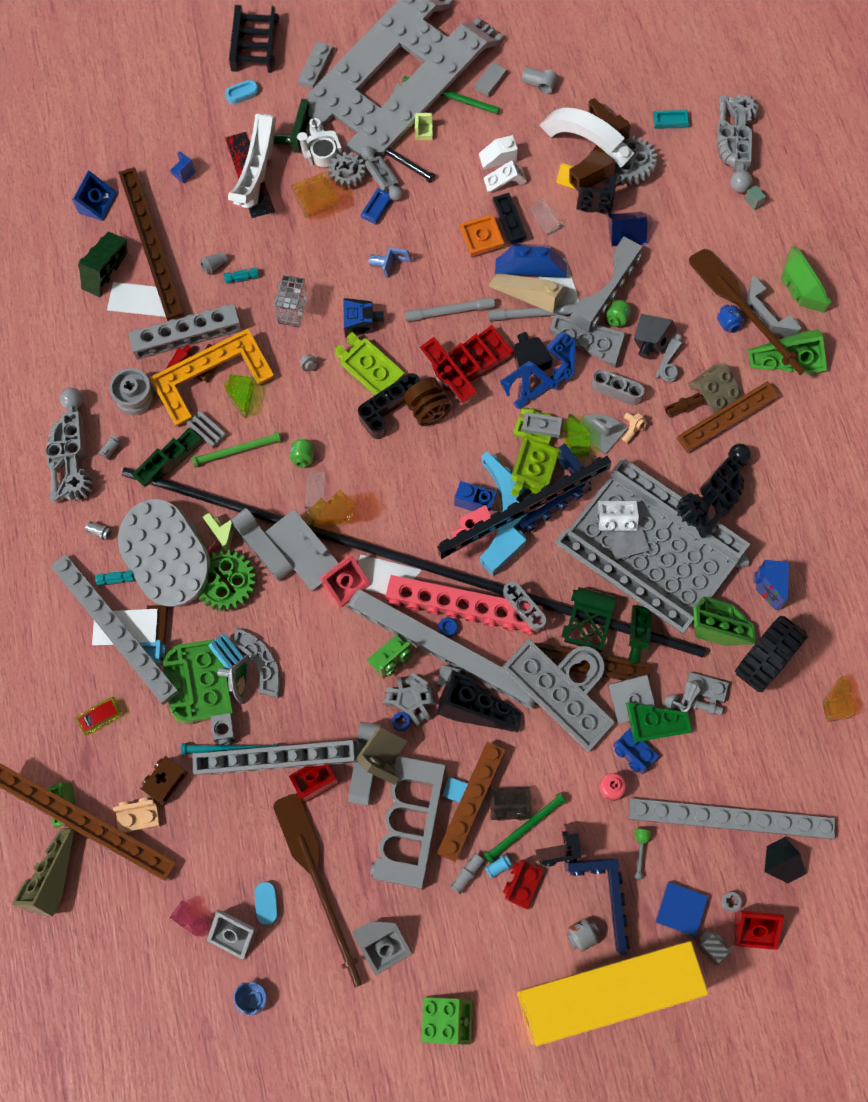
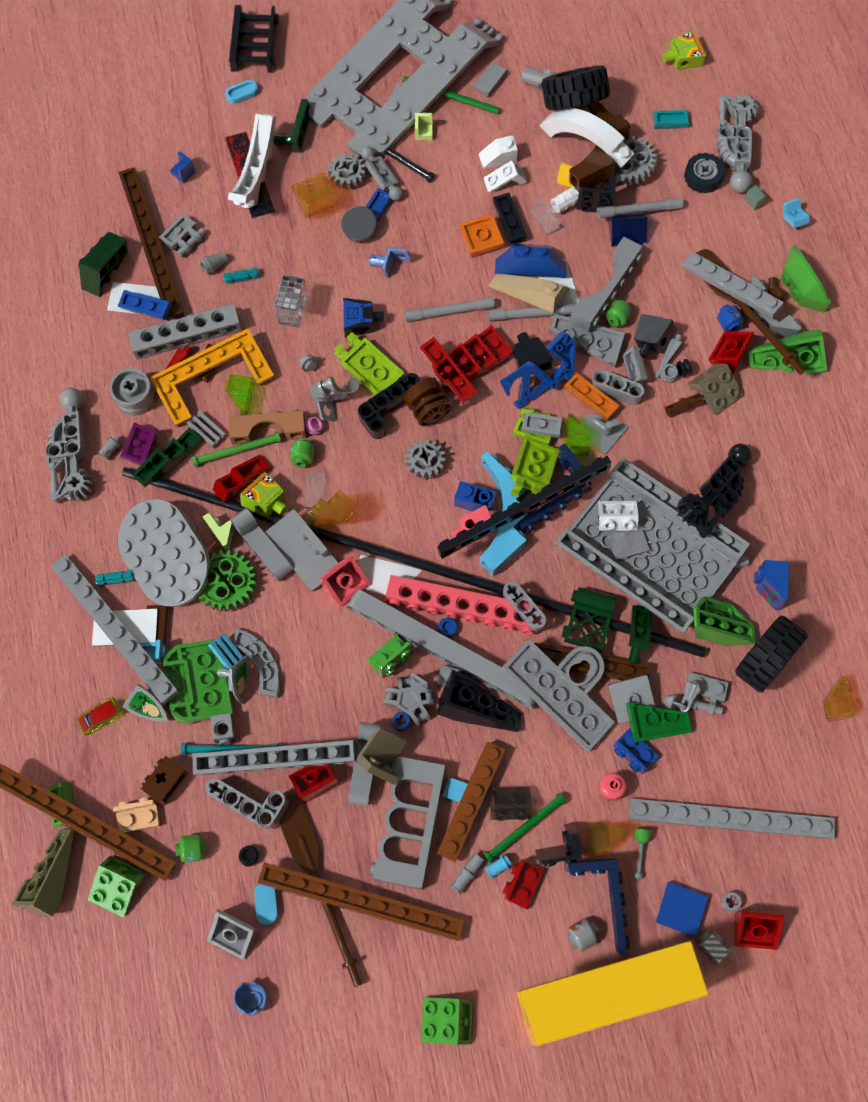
(93, 197): blue slope -> none
(98, 530): light grey pin -> none
(115, 885): none -> bright green bracket
(138, 444): none -> magenta bracket
(144, 305): none -> blue plate
(145, 705): none -> shield
(178, 231): none -> light grey plate
(190, 848): none -> bright green head
(195, 925): clear pink leg -> none
(240, 478): none -> red slope
(244, 428): none -> nougat arch
(244, 801): none -> light grey beam
(248, 856): none -> black plate
(264, 496): none -> lime torso
(313, 425): none -> bright pink plate
(315, 65): light grey plate -> none
(321, 144): white piece -> none
(326, 396): none -> light grey piece
(359, 224): none -> dark grey tile
(361, 902): none -> dark orange plate
(381, 944): light grey slope -> none
(416, 461): none -> light grey gear
(565, 200): none -> white axle
(575, 87): none -> black tyre
(591, 396): none -> orange plate
(602, 839): none -> clear yellow slope
(611, 211): none -> light grey piece
(634, 365): none -> light grey tile
(637, 422): light nougat piece -> none
(684, 368): none -> black bush
(685, 52): none -> lime torso
(712, 175): none -> black wheel
(727, 417): dark orange plate -> none
(731, 348): none -> red slope
(732, 285): none -> light grey plate
(774, 290): none -> reddish brown arm
(784, 861): black slope -> none
(794, 214): none -> medium azure bracket

